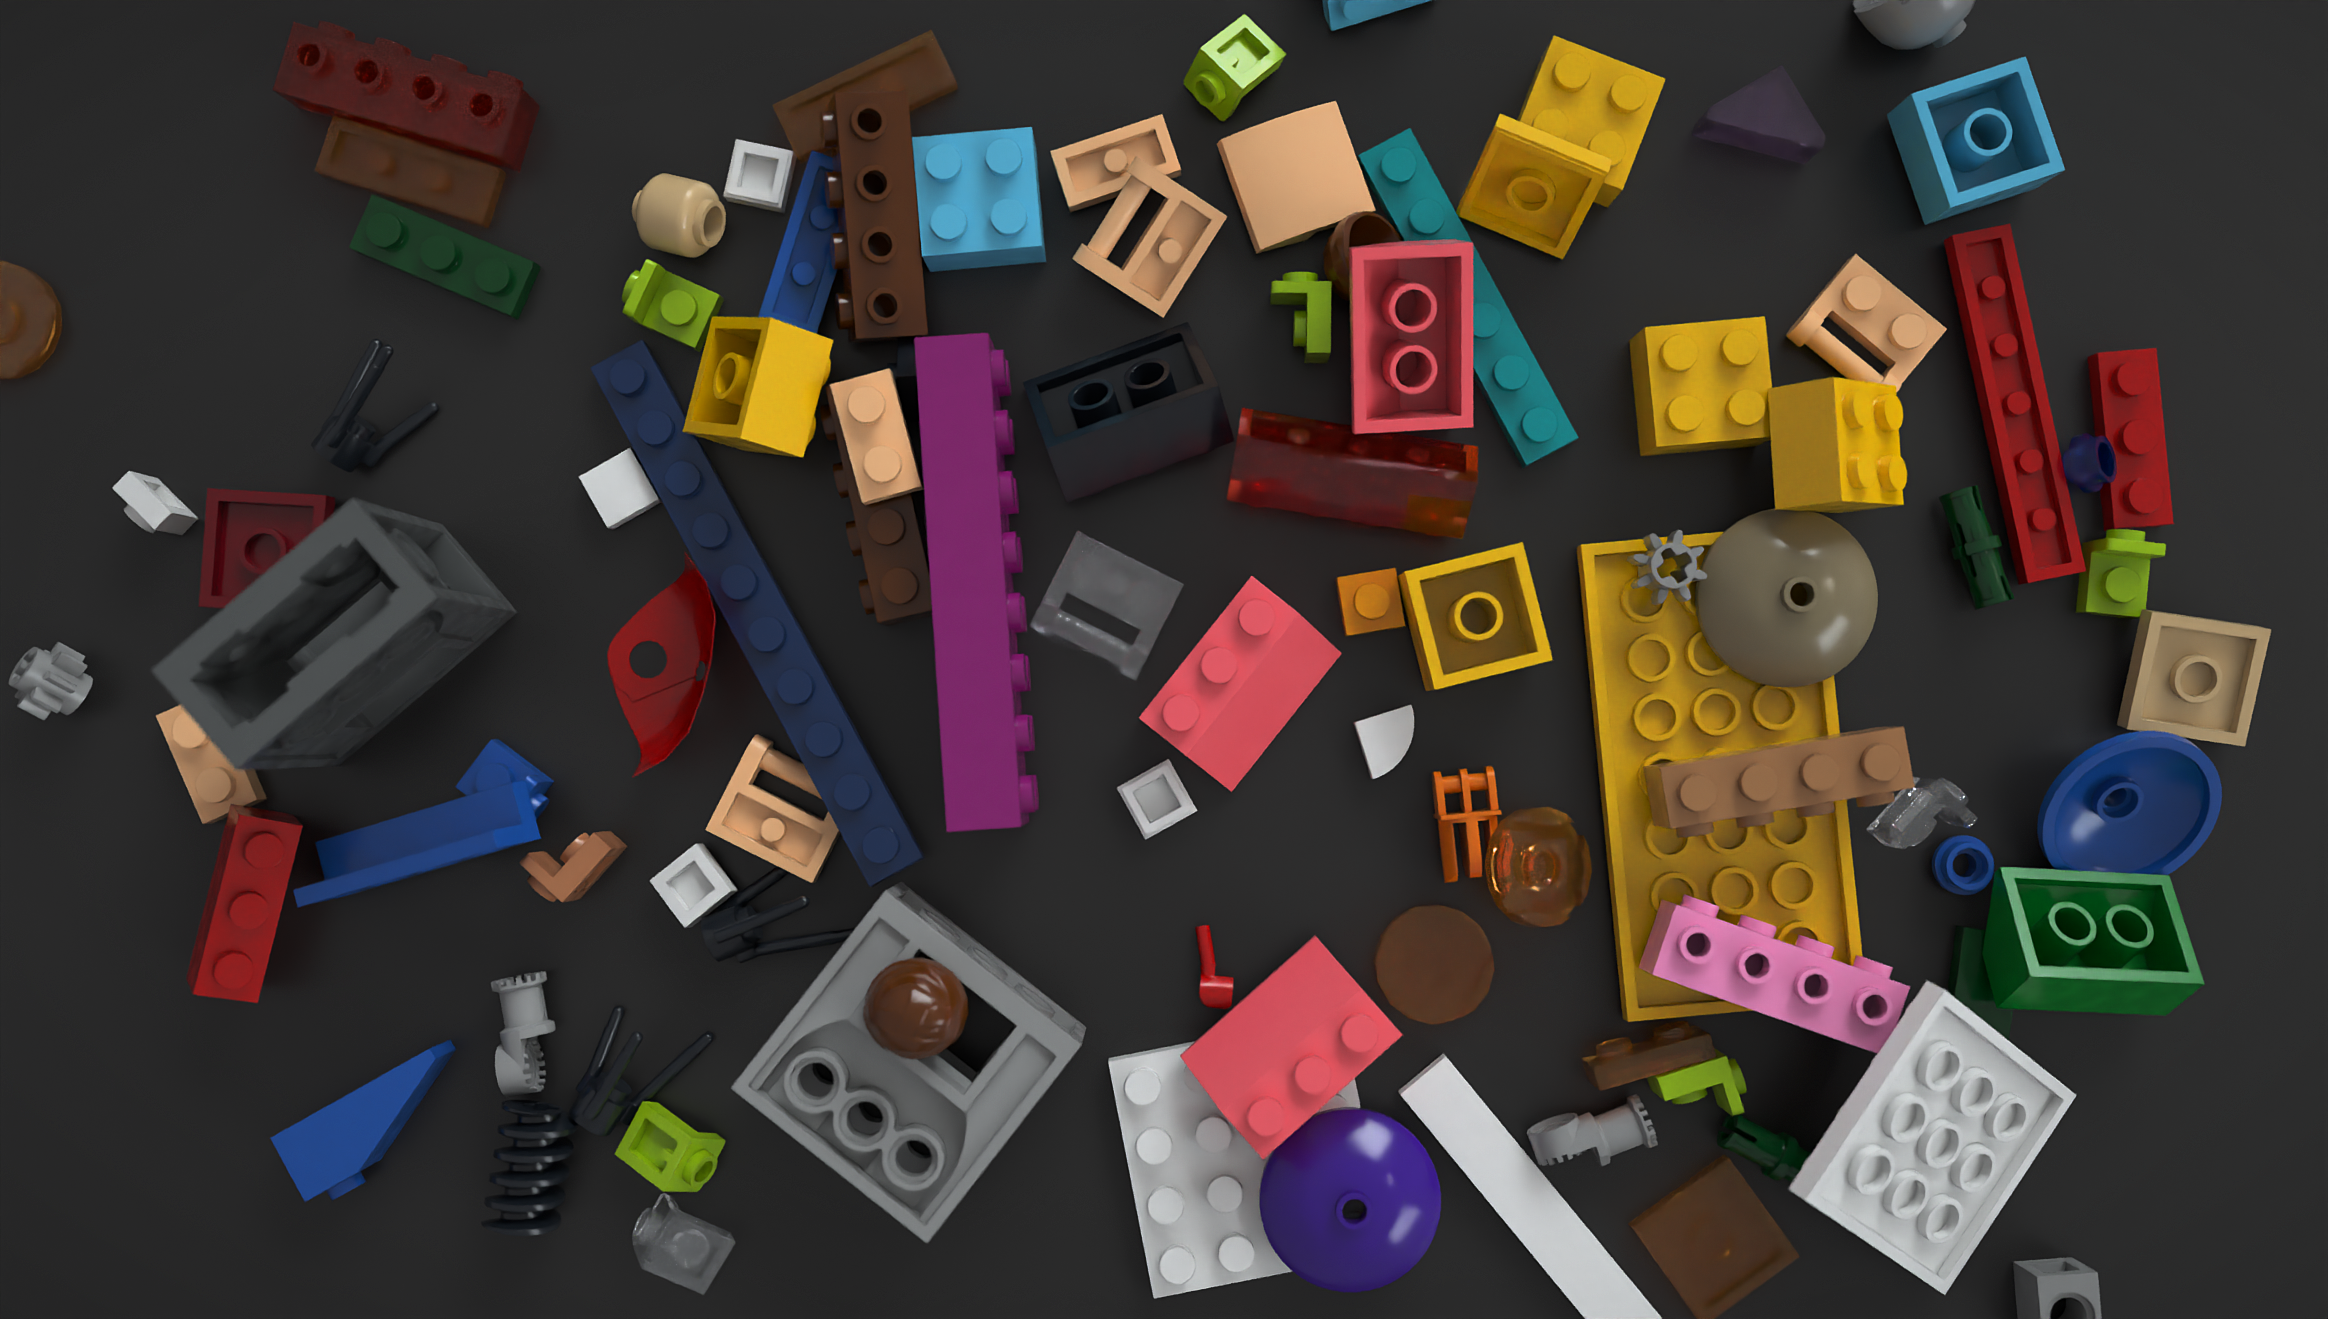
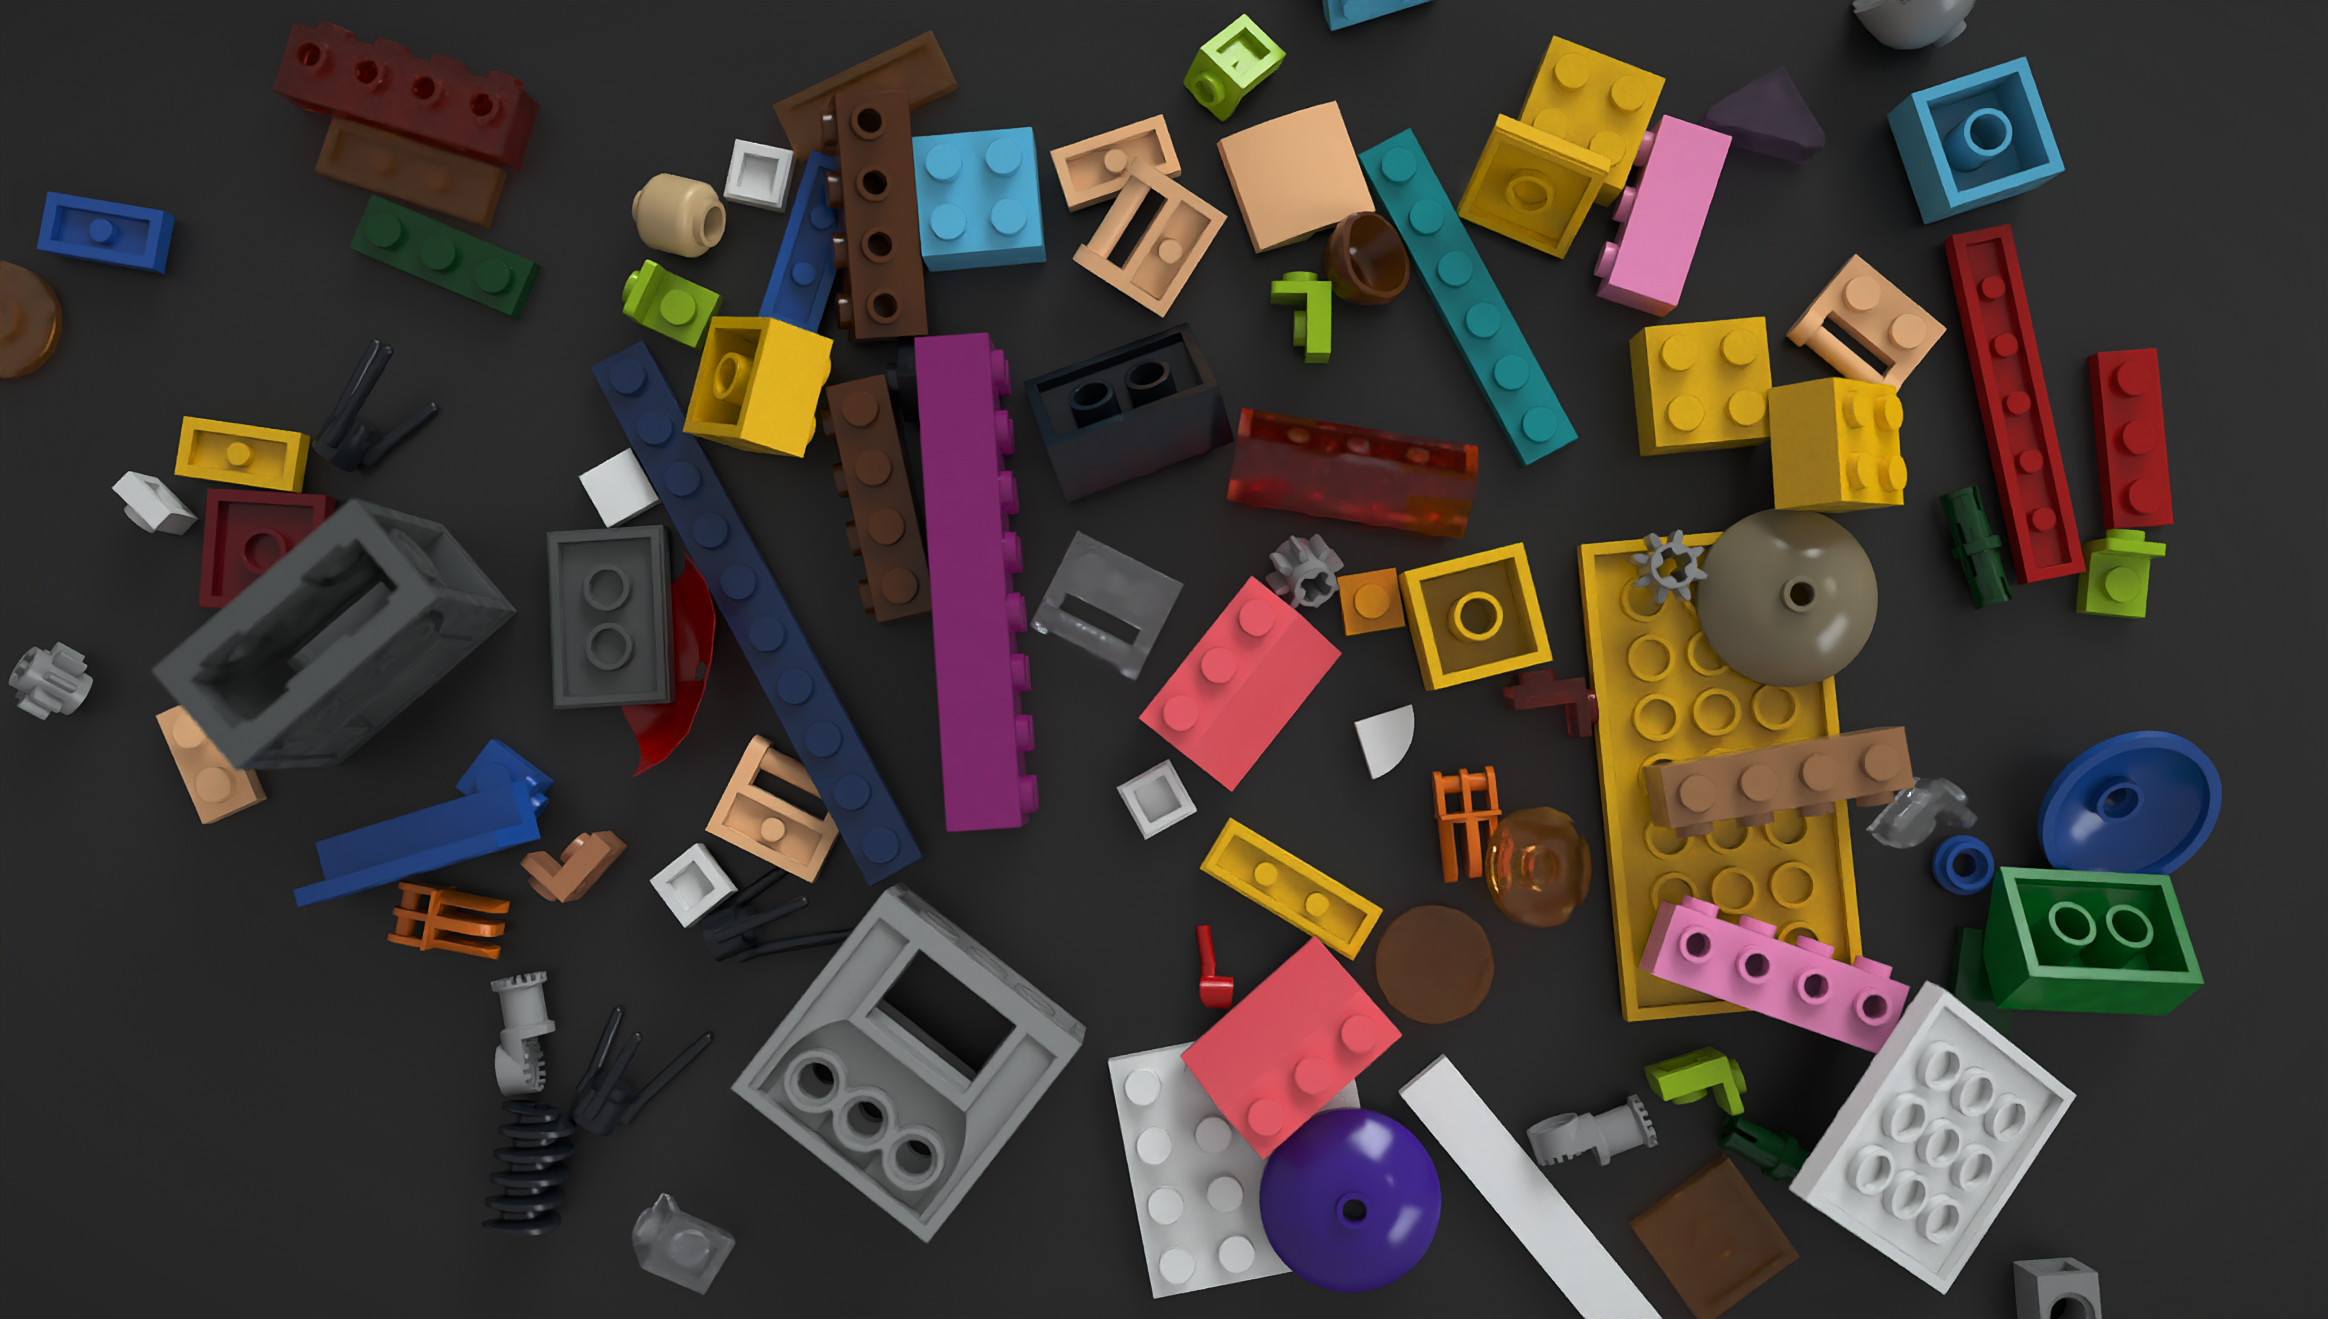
(105, 232): none -> blue plate
(242, 455): none -> yellow plate
(243, 904): red brick -> none
(358, 1129): blue slope -> none
(443, 918): none -> orange arm
(611, 617): none -> dark grey tile
(669, 1150): lime bracket -> none
(877, 436): light nougat plate -> none
(915, 1008): reddish brown piece -> none
(1291, 888): none -> yellow tile
(1304, 571): none -> light grey gear
(1411, 336): coral slope -> none
(1542, 690): none -> clear red bracket
(1661, 216): none -> bright pink brick
(1671, 1048): clear orange plate -> none
(2090, 462): clear blue plate -> none
(2193, 677): tan plate -> none

